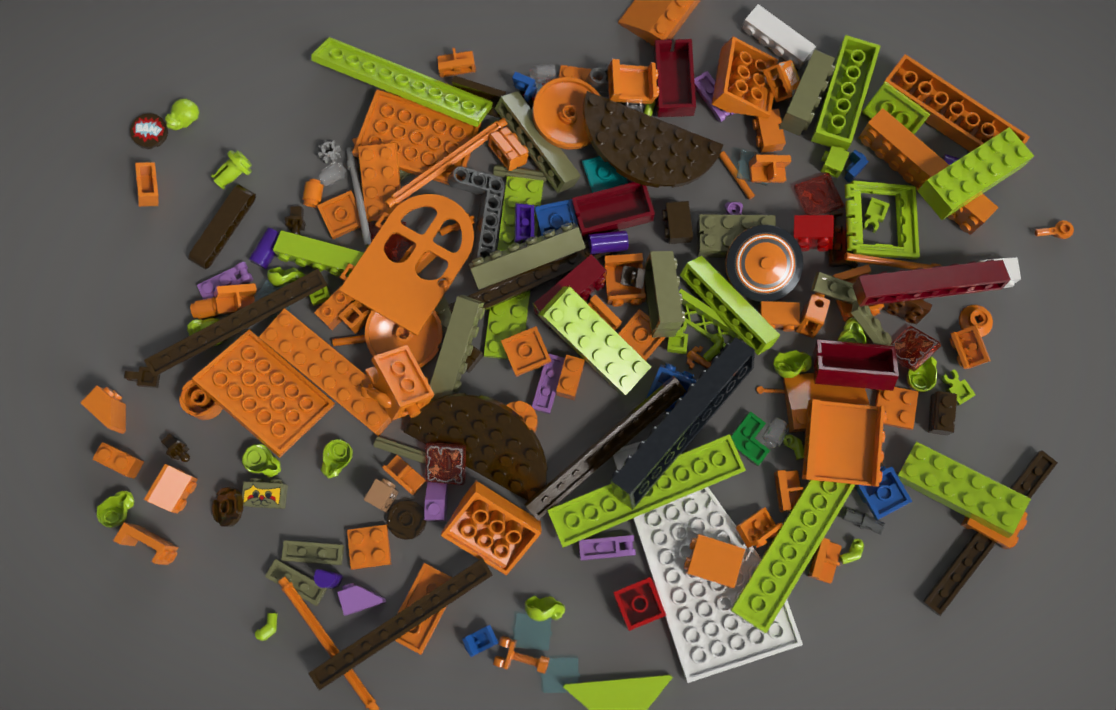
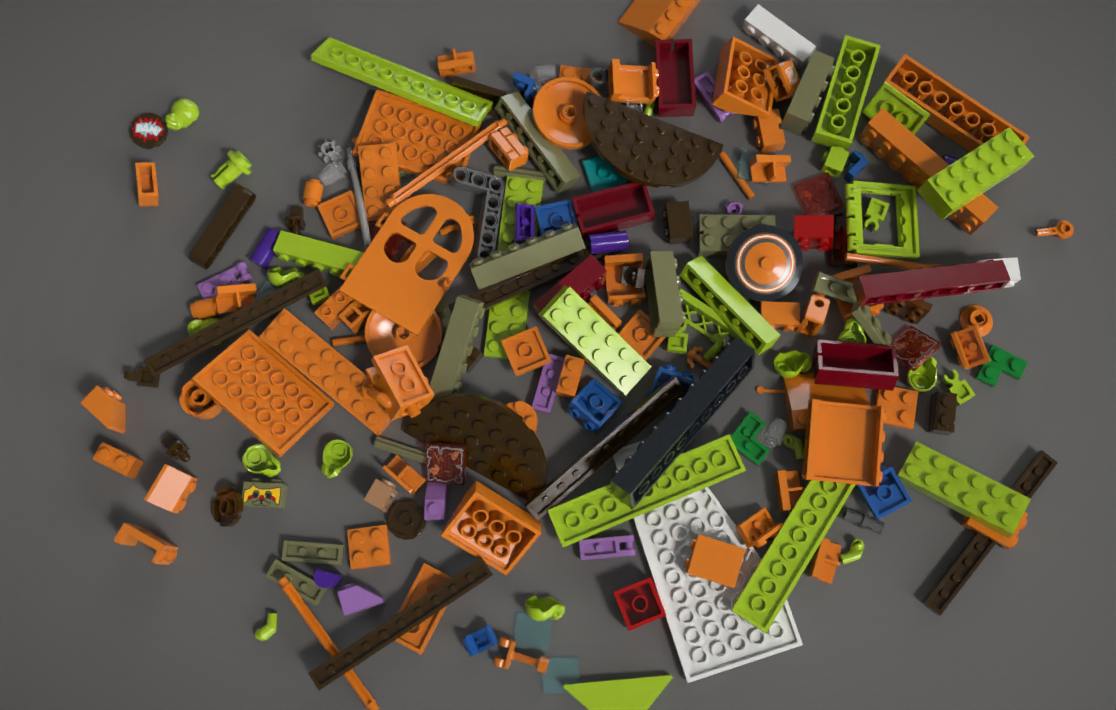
(114, 509): lime hair -> none
(594, 405): none -> blue plate
(1000, 362): none -> green plate

